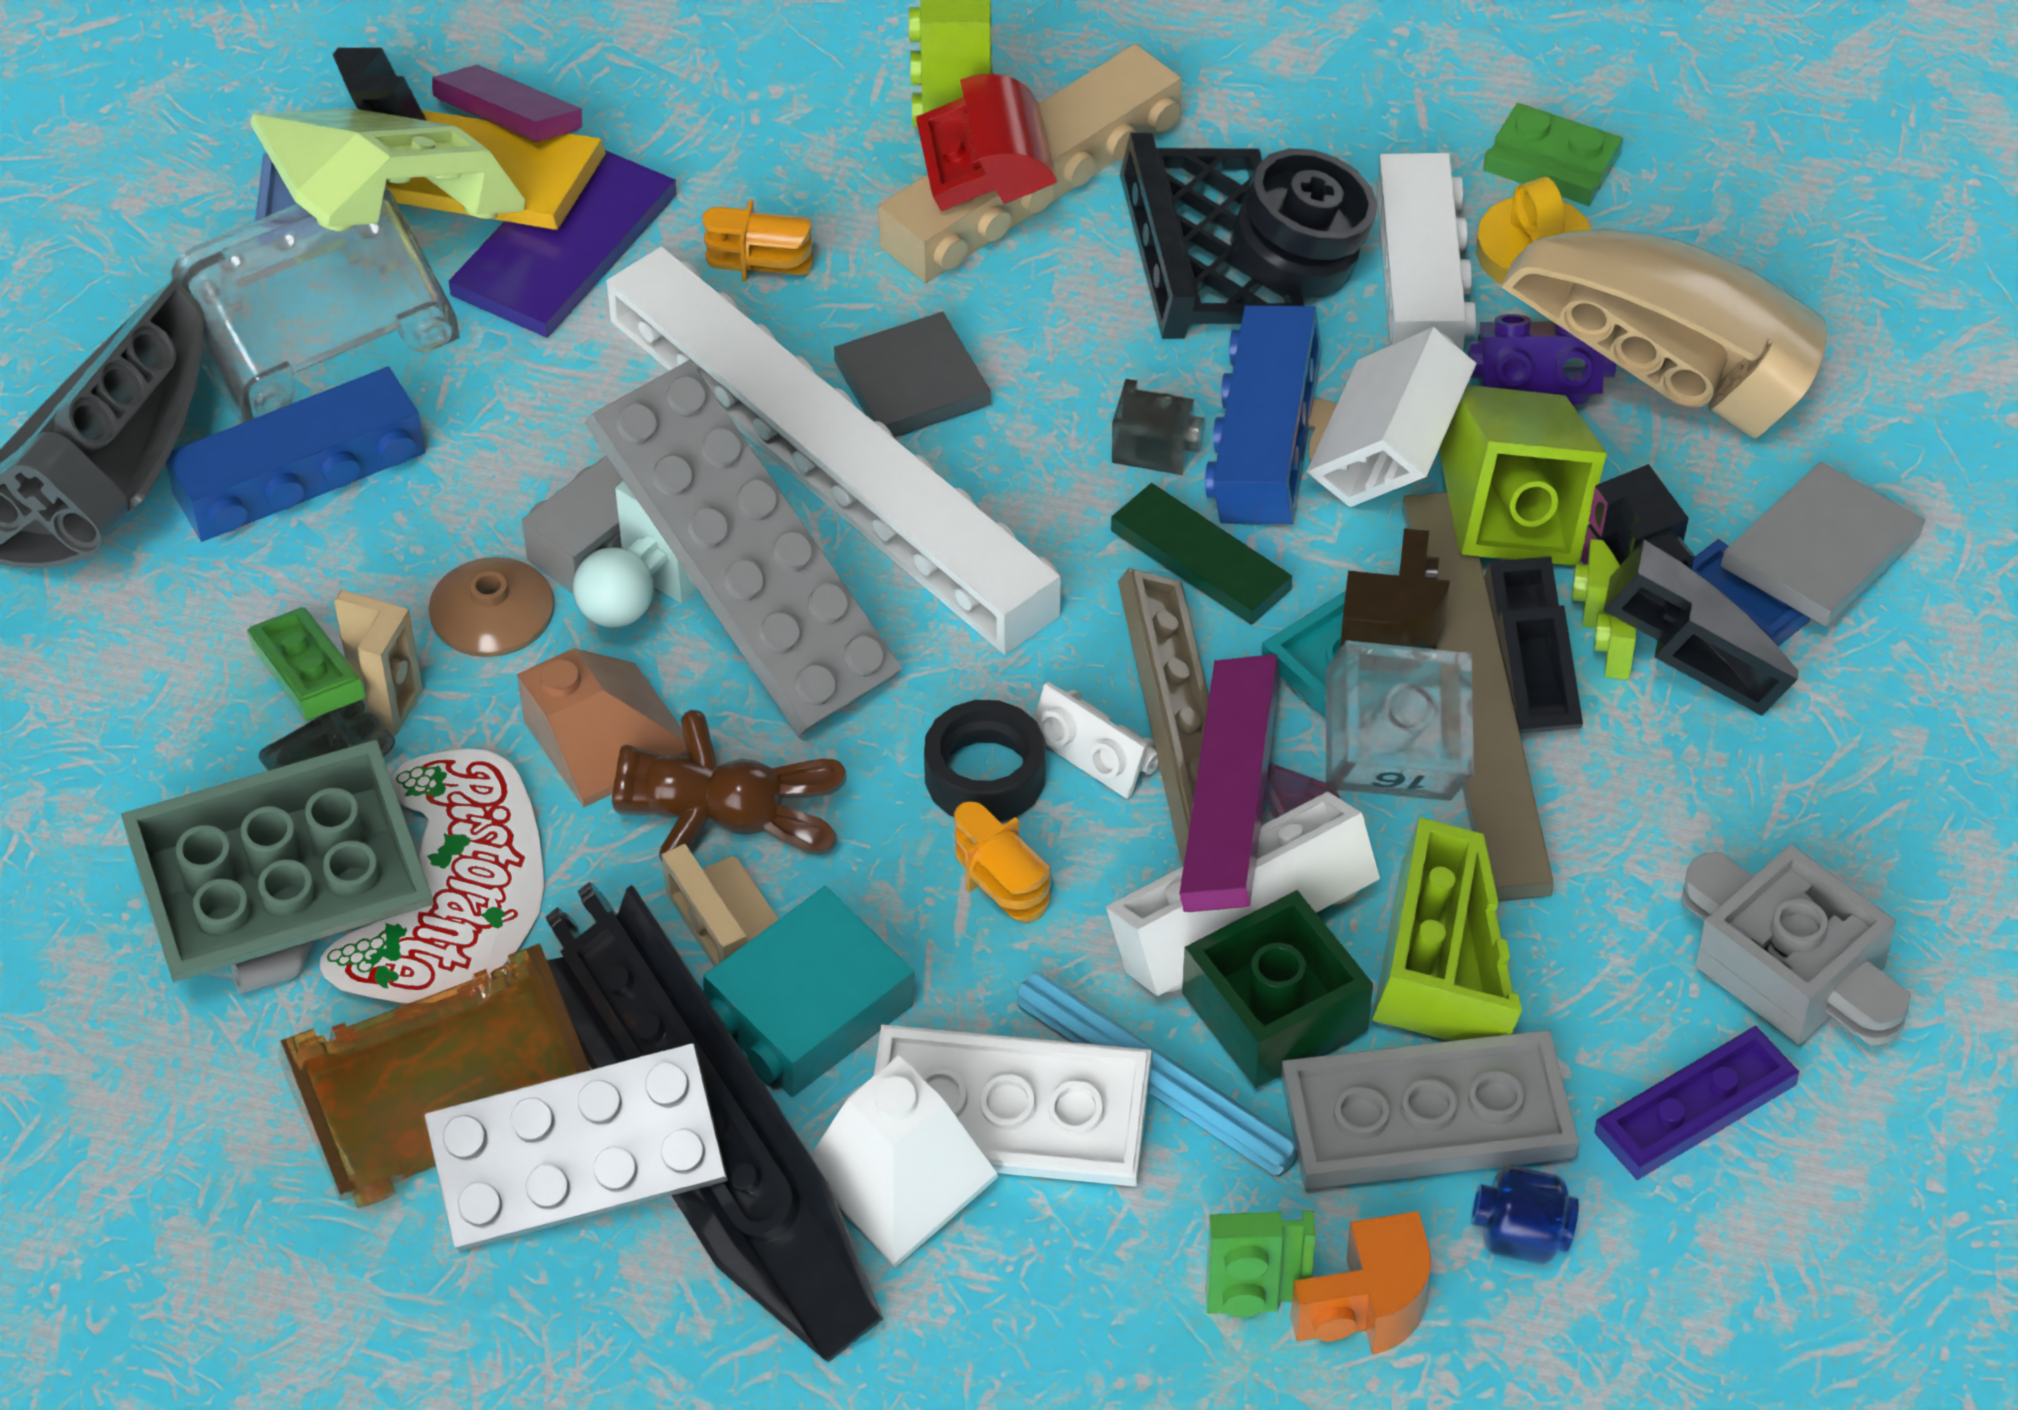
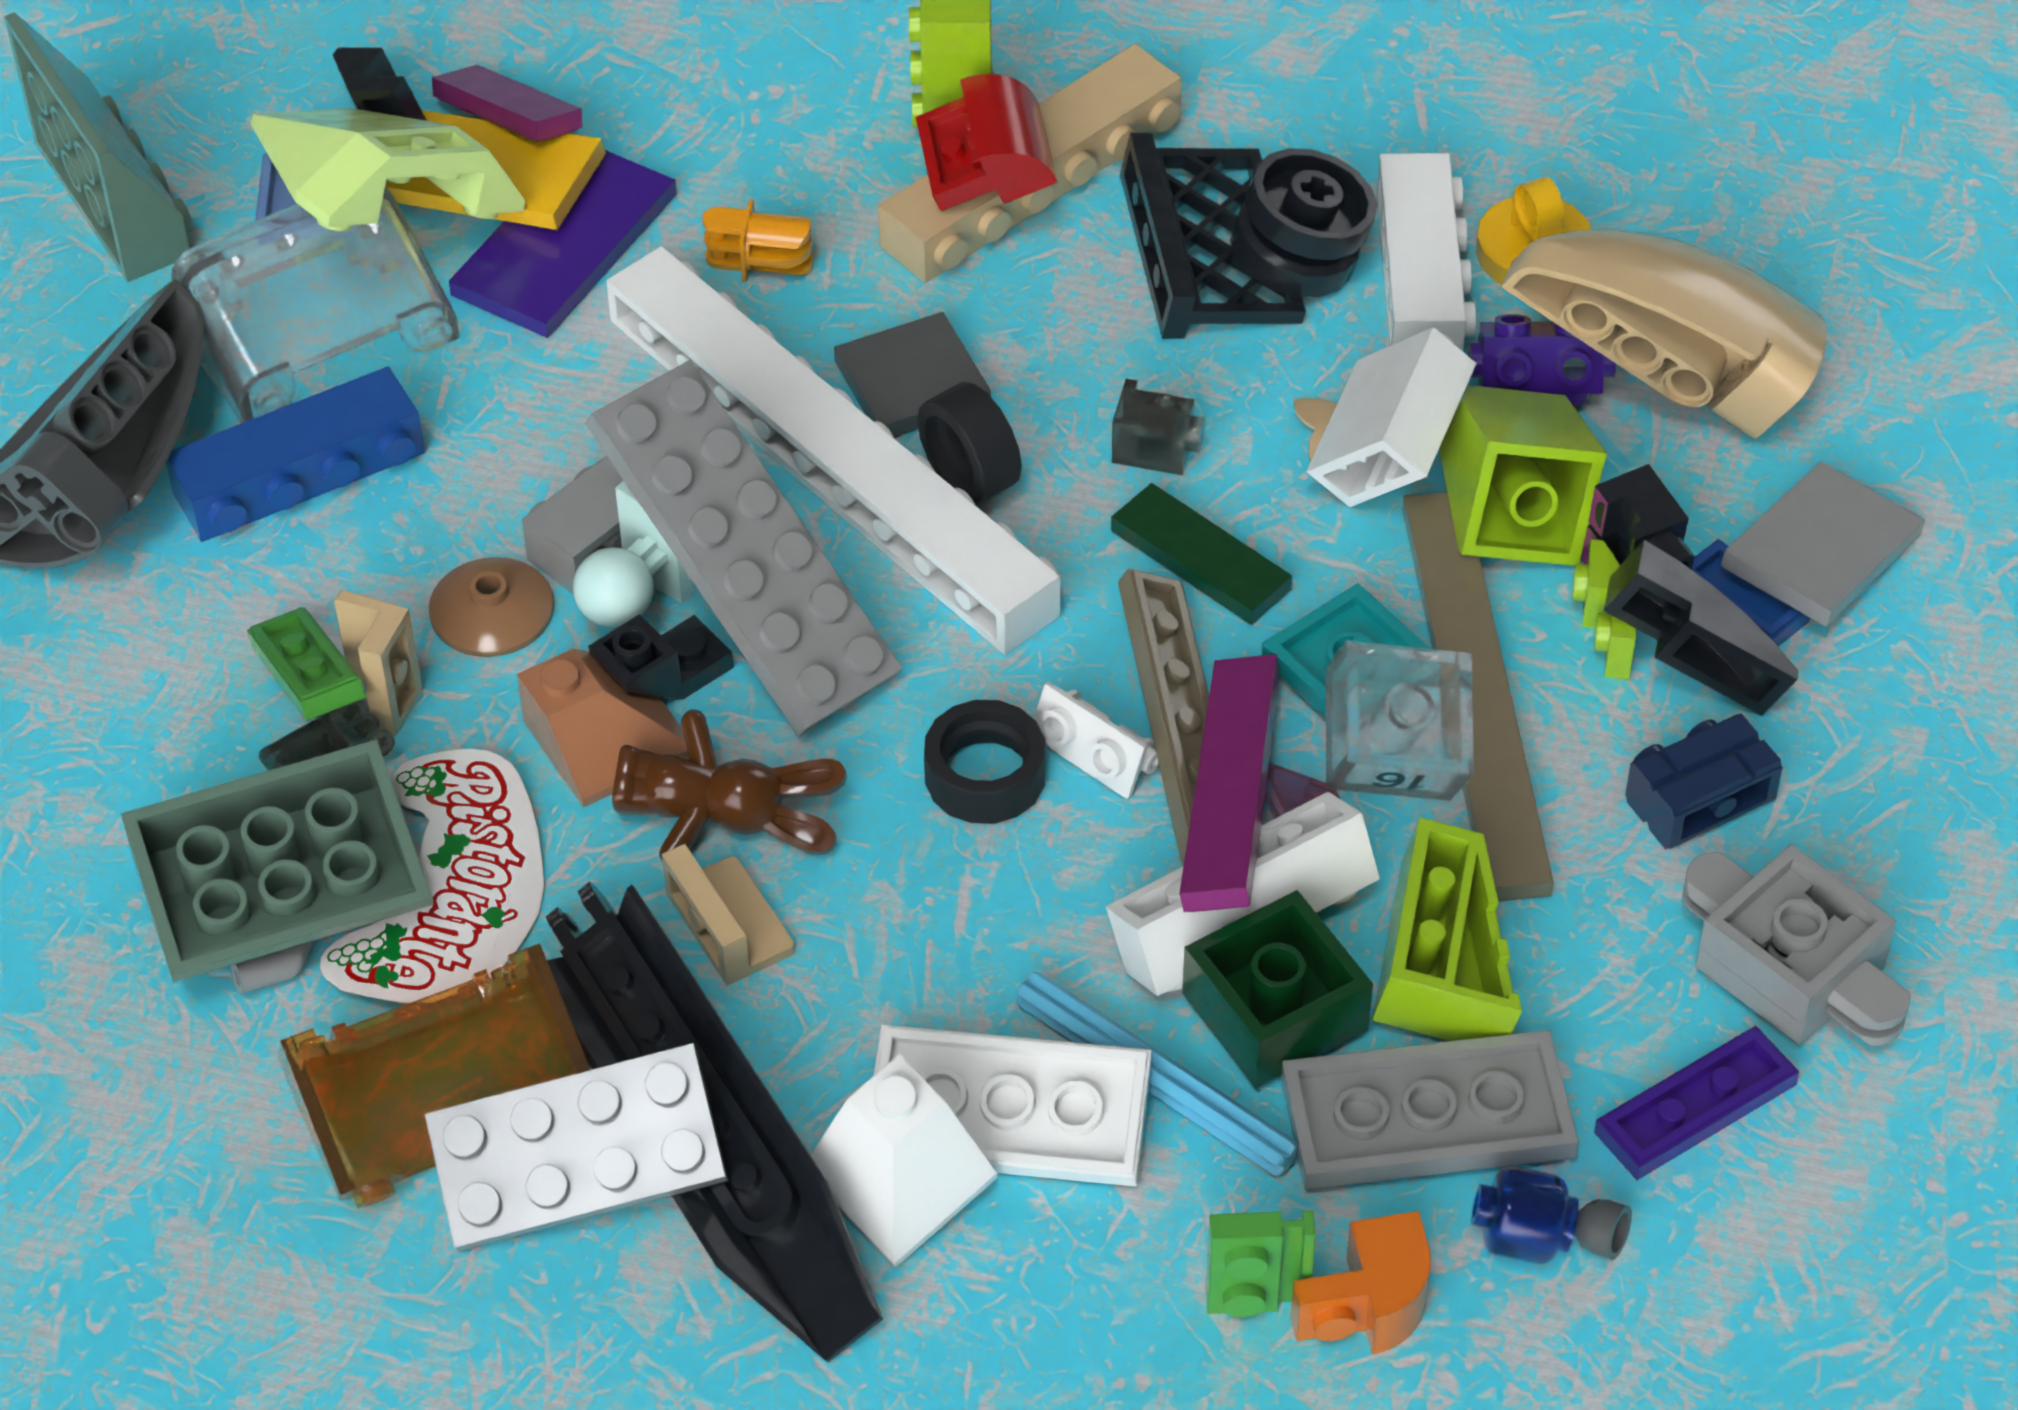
(98, 159): none -> sand green slope
(665, 663): none -> black slope
(809, 991): teal brick -> none
(969, 441): none -> black tyre
(1001, 862): light orange arm -> none
(1265, 415): blue brick -> none
(1397, 608): dark brown brick -> none
(1534, 644): black slope -> none
(1551, 146): bright green plate -> none
(1603, 1227): none -> dark grey hinge
(1702, 780): none -> dark blue brick

